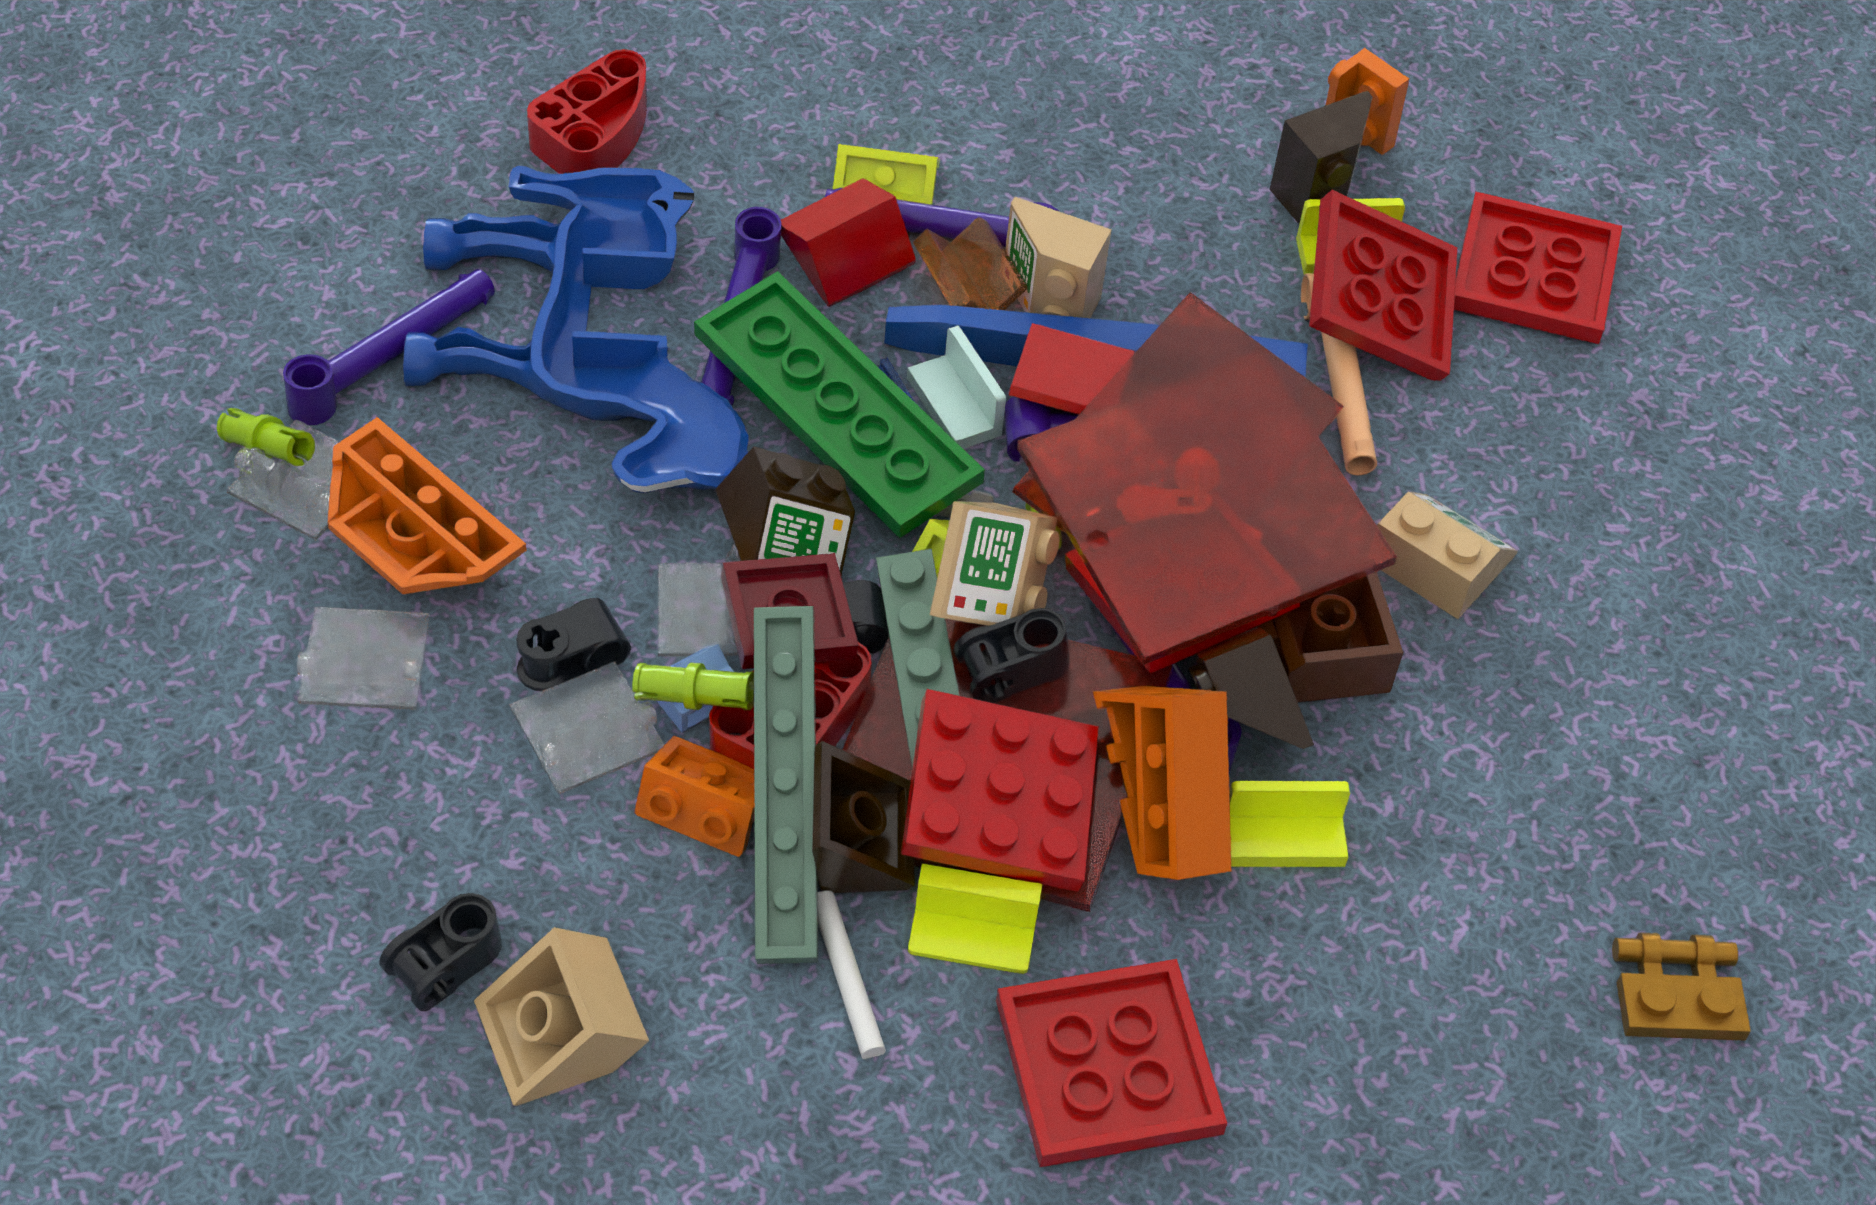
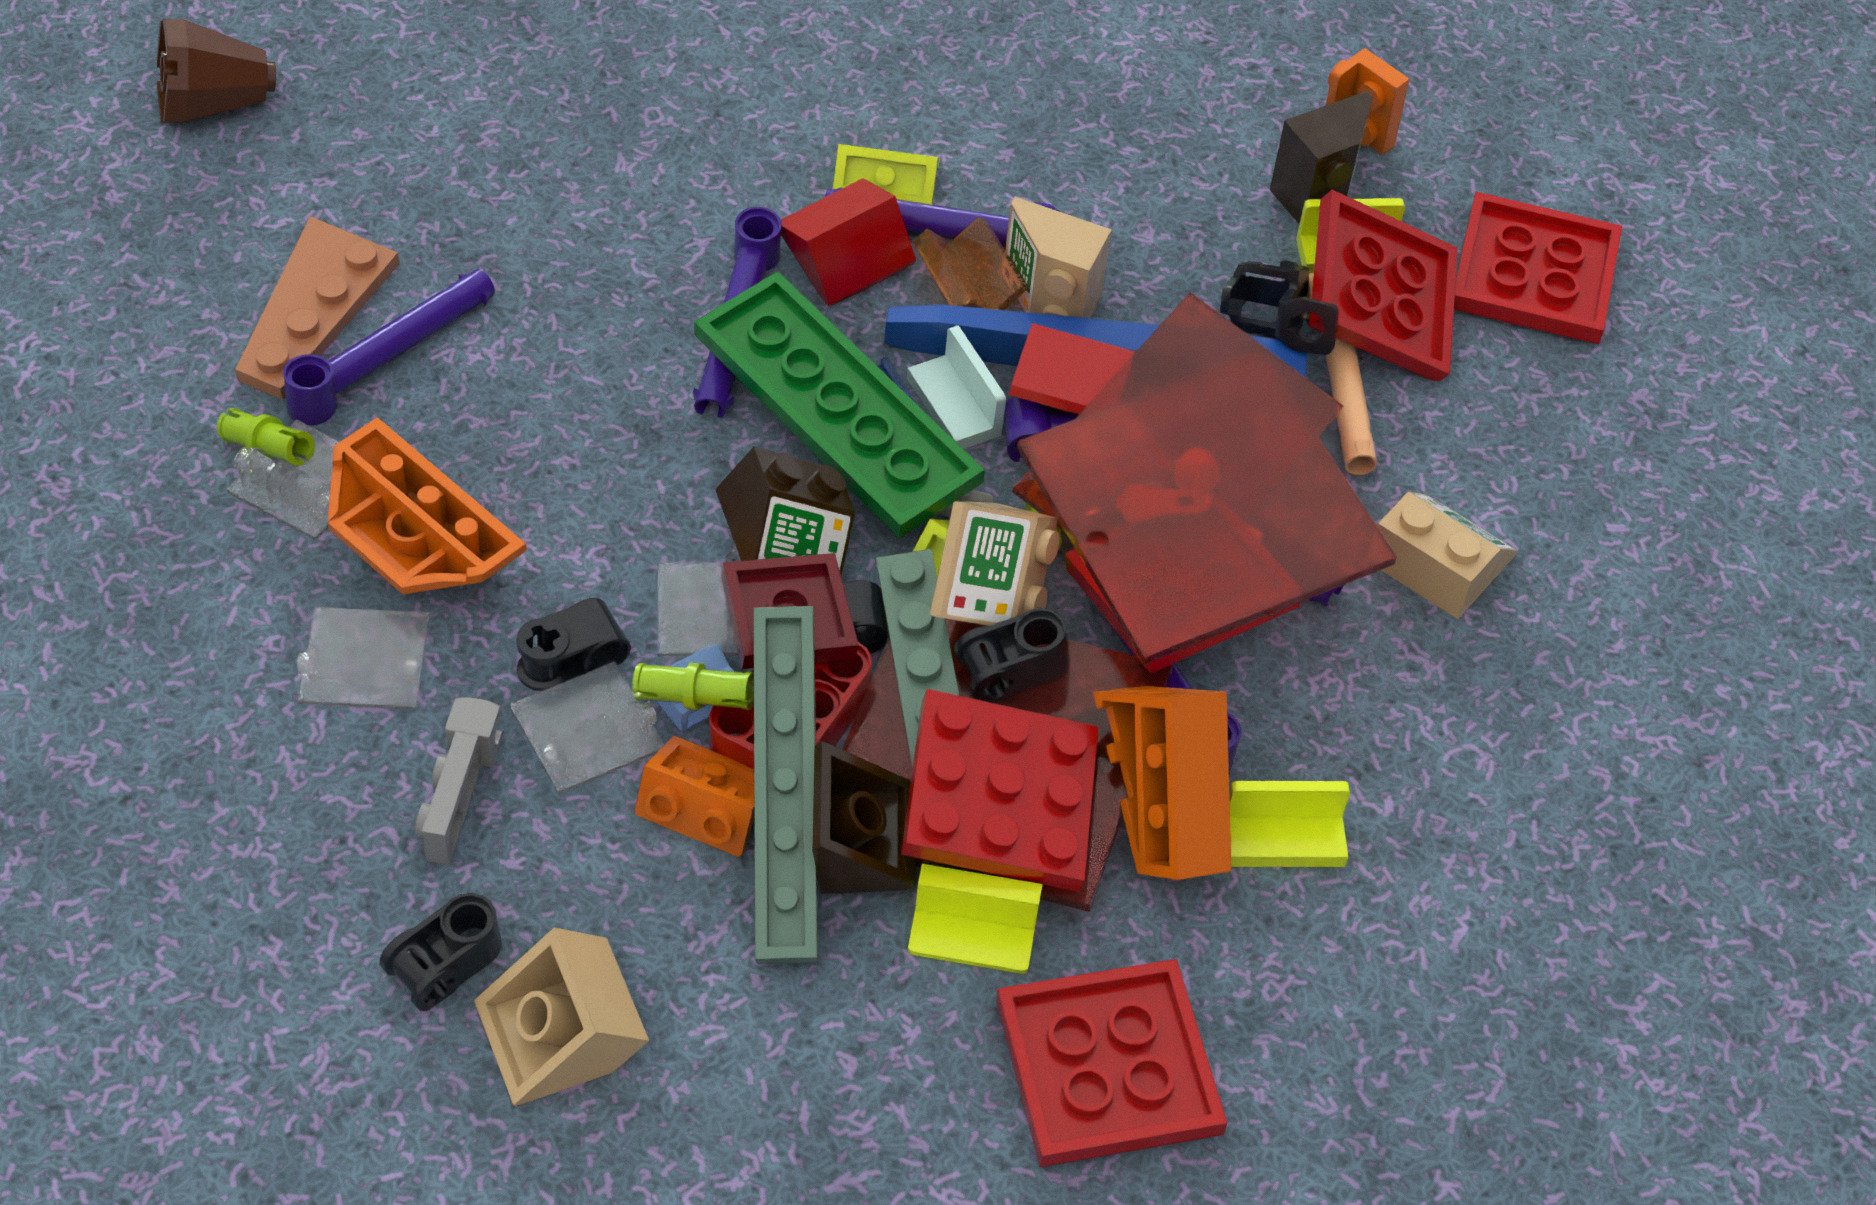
(207, 72): none -> reddish brown cone
(313, 301): none -> nougat wing
(470, 745): none -> light grey plate
(591, 115): red beam -> none
(612, 238): blue animal -> none
(848, 977): white bar -> none
(1254, 684): dark brown slope -> none
(1288, 296): none -> black piece
(1339, 643): reddish brown hinge -> none
(1680, 1004): pearl gold plate -> none

